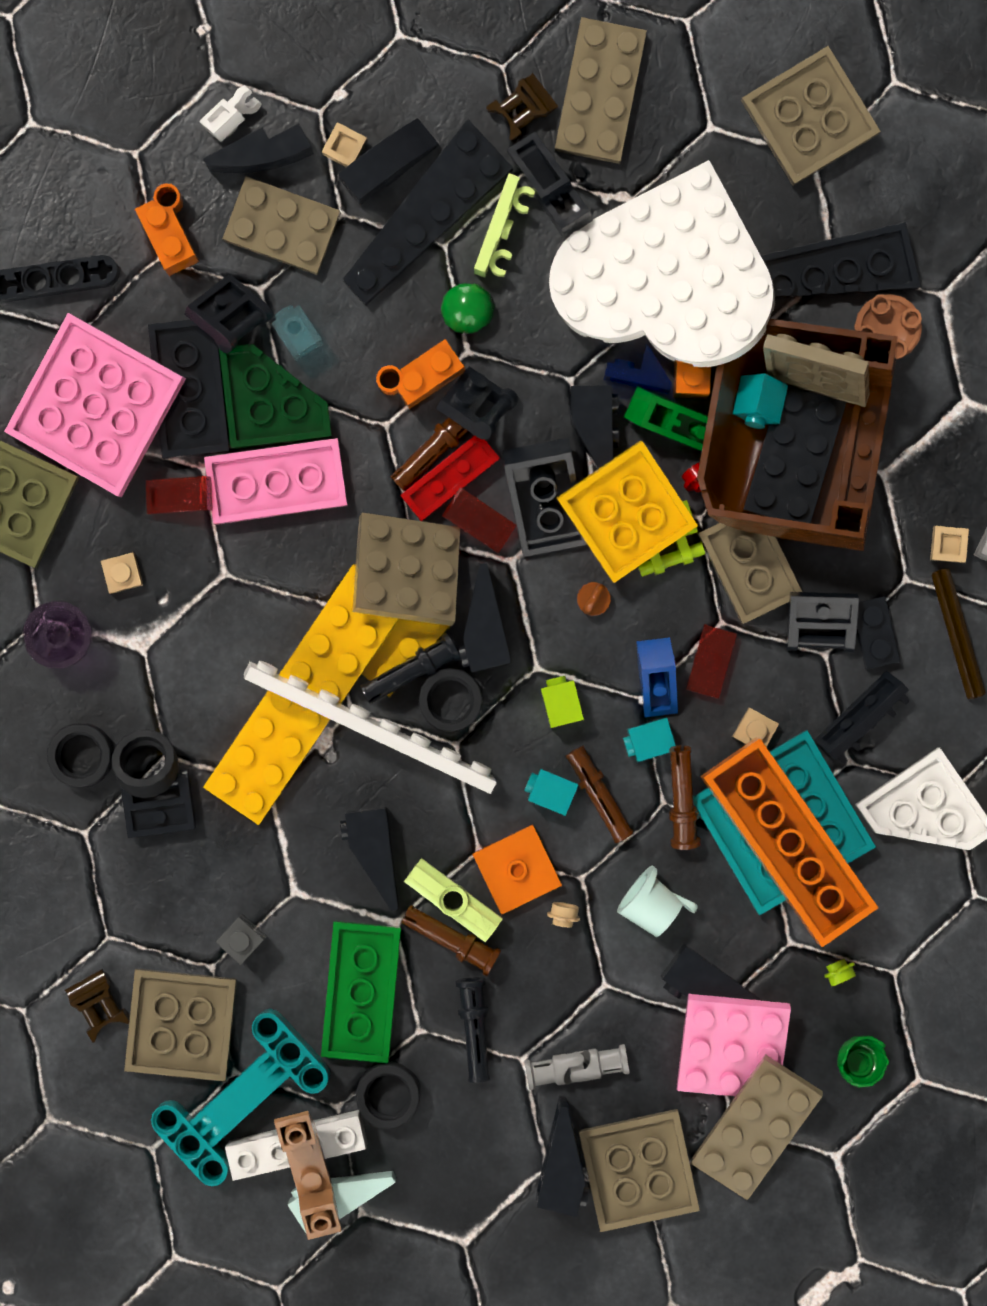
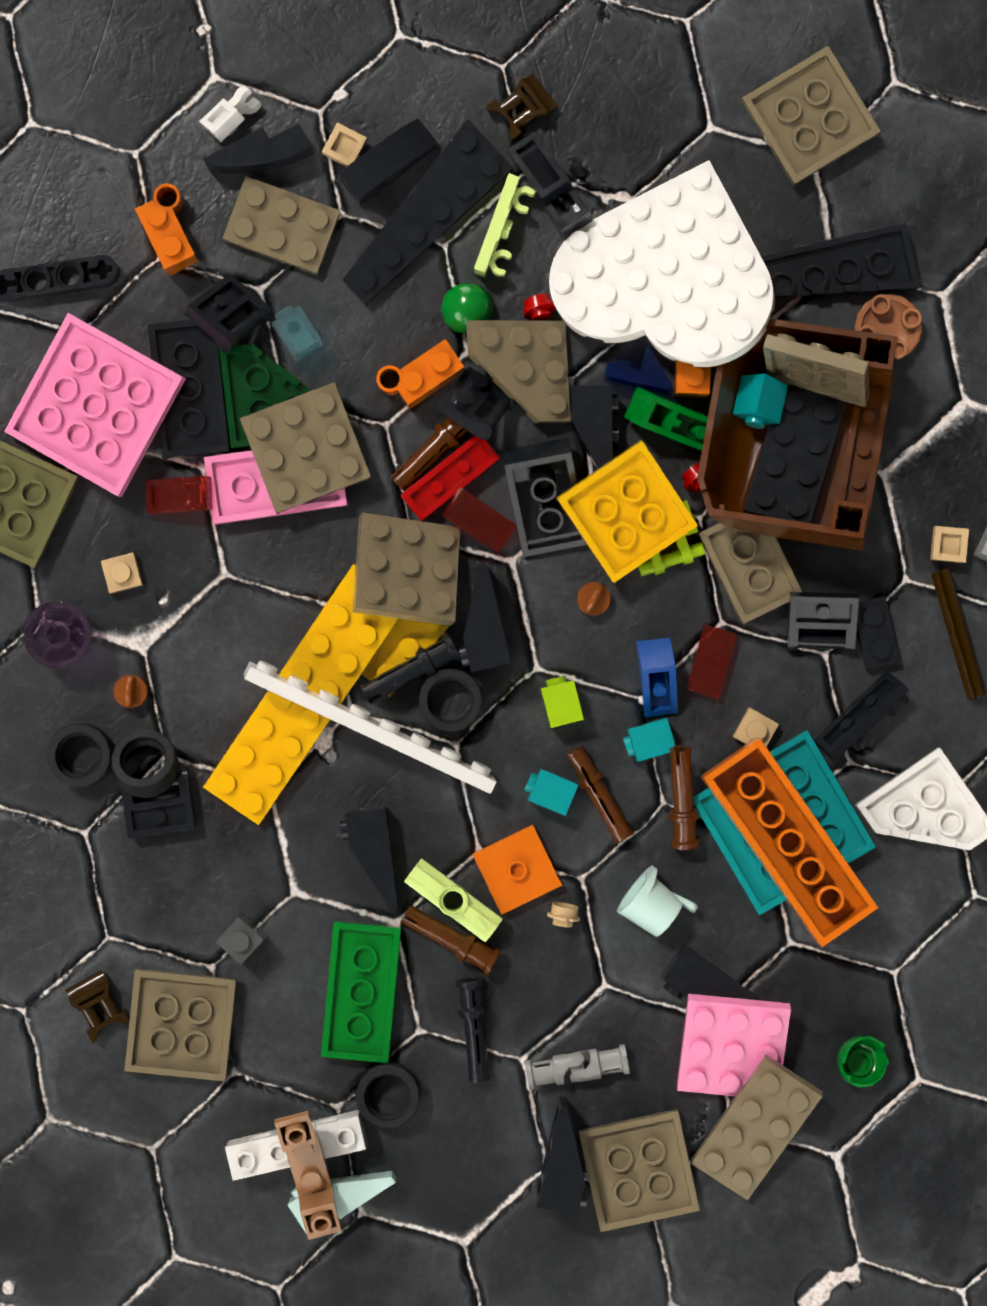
(130, 691): none -> dark orange tile
(239, 1098): teal beam -> none
(305, 448): none -> dark tan plate
(526, 364): none -> dark tan plate
(538, 307): none -> red plate
(600, 90): dark tan plate -> none
(839, 972): lime plate -> none

